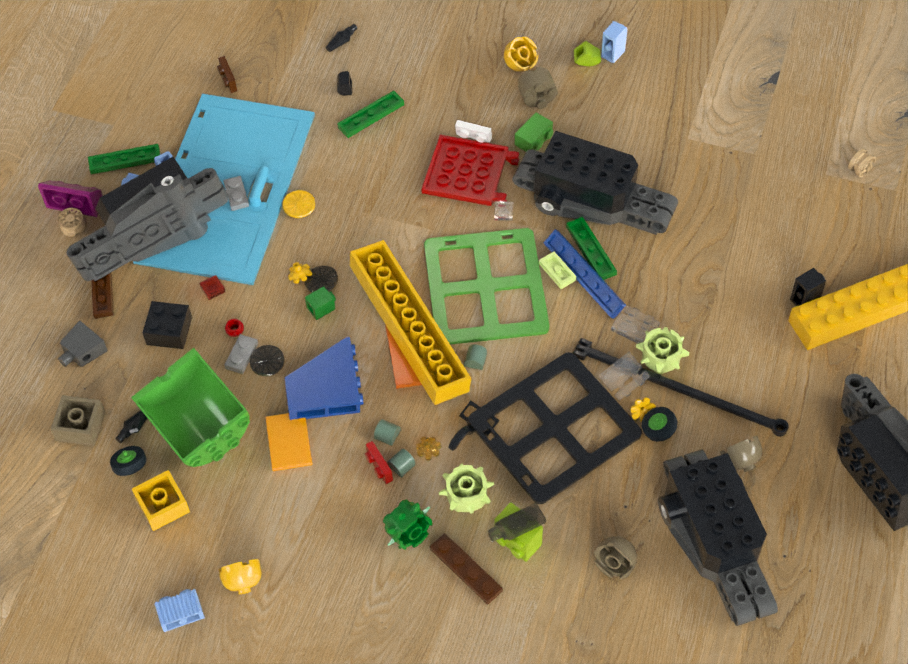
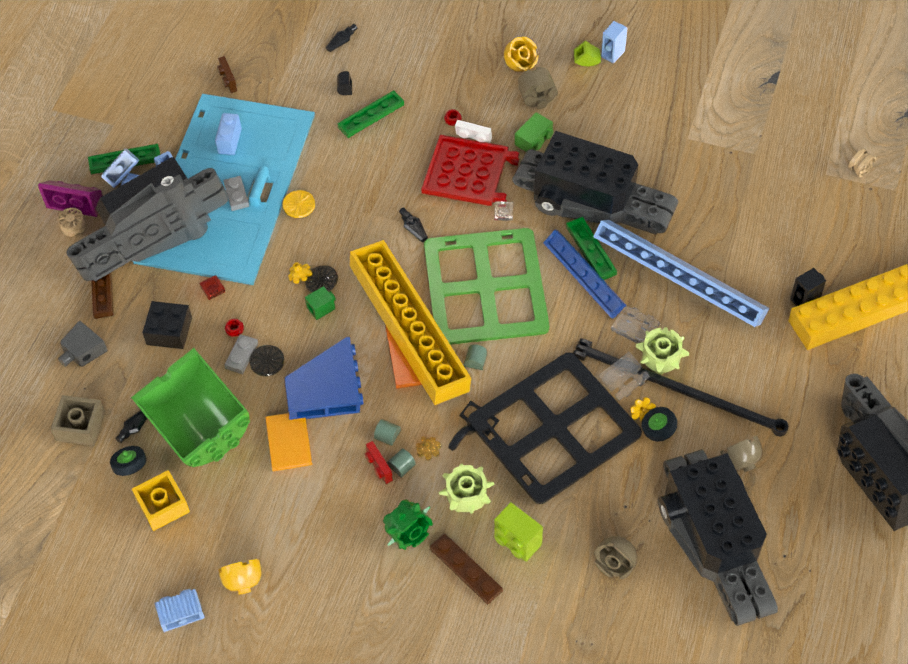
(120, 168): none -> light blue brick
(228, 134): none -> light blue brick
(413, 225): none -> black piece
(452, 116): none -> red plate
(517, 523): clear smoke hinge -> none
(557, 270): yellowish green plate -> none
(681, 273): none -> light blue brick

